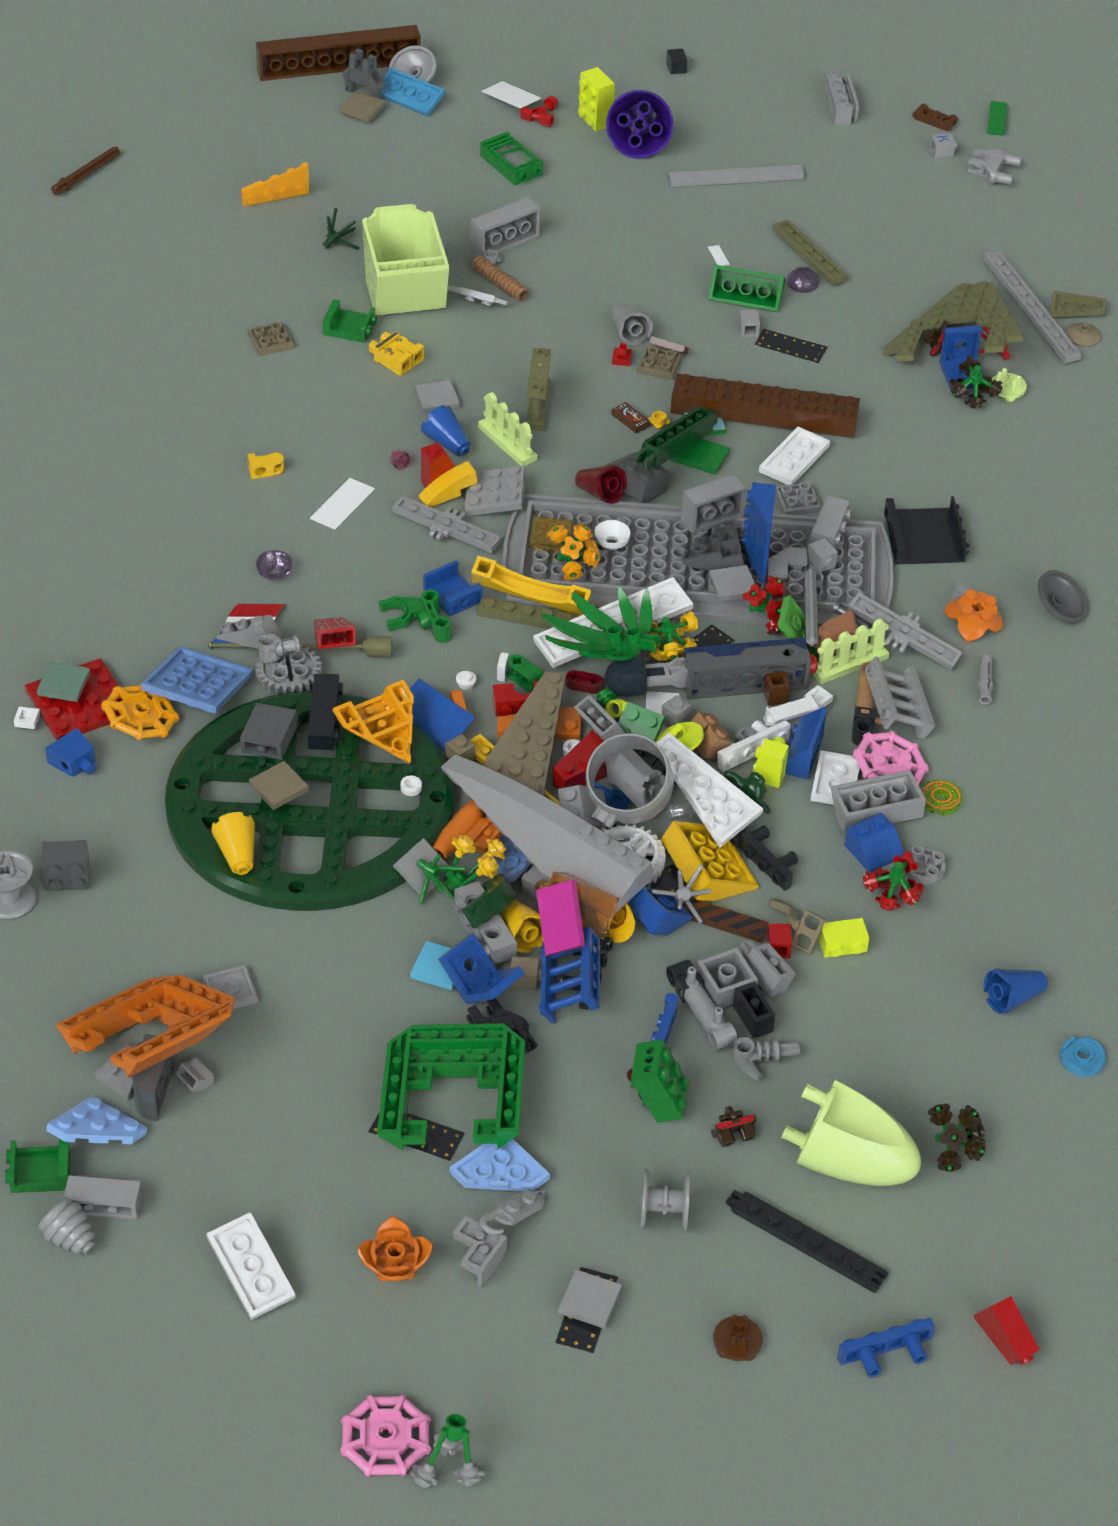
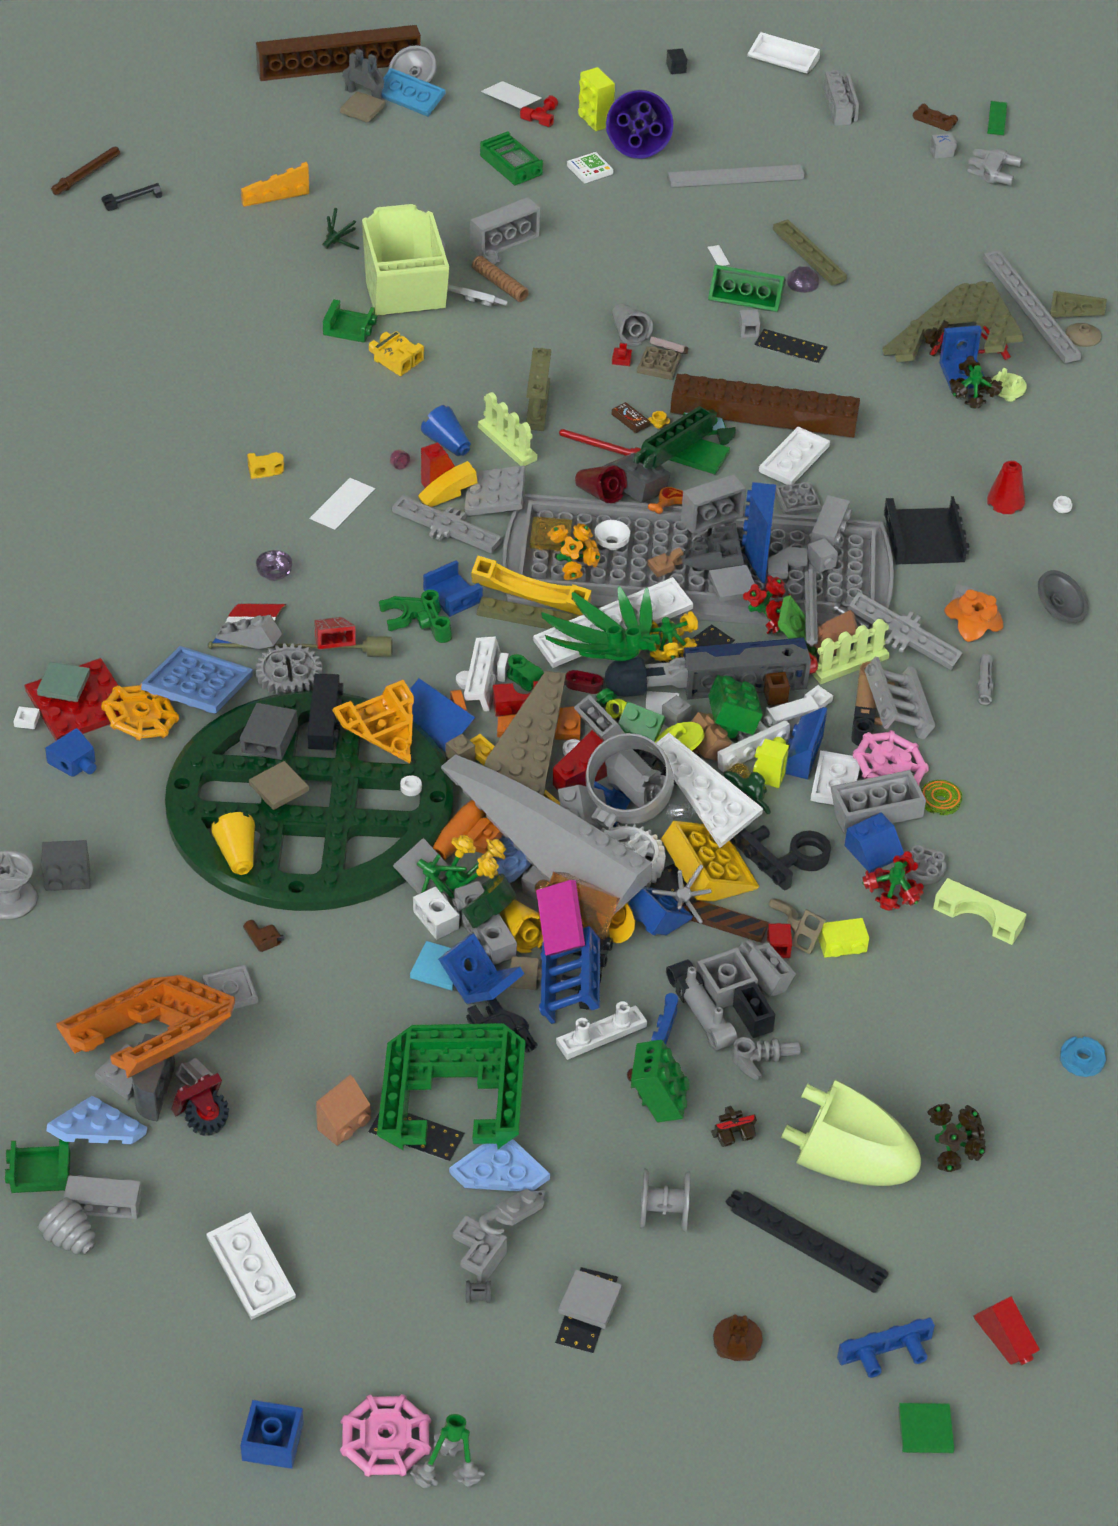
(111, 202): none -> black hinge
(201, 1105): none -> plate
(263, 938): none -> reddish brown piece
(270, 338): dark tan tile -> none
(272, 647): light grey connector -> none
(272, 1434): none -> blue brick
(342, 1111): none -> nougat slope
(395, 1239): orange brick -> none
(436, 394): light grey tile -> none
(436, 912): none -> white brick
(478, 1291): none -> dark grey bush
(483, 671): none -> white fence
(590, 167): none -> white tile
(593, 1035): none -> white plate
(598, 443): none -> red piece
(665, 564): none -> medium nougat plate
(667, 497): none -> orange piece
(726, 435): none -> dark green tile
(735, 706): none -> green piece
(741, 769): none -> clear yellow plate
(784, 53): none -> white slope
(815, 839): none -> black tyre
(926, 1428): none -> green tile
(958, 899): none -> yellowish green arch
(1008, 489): none -> red cone
(1012, 987): blue cone -> none
(1062, 504): none -> white plate

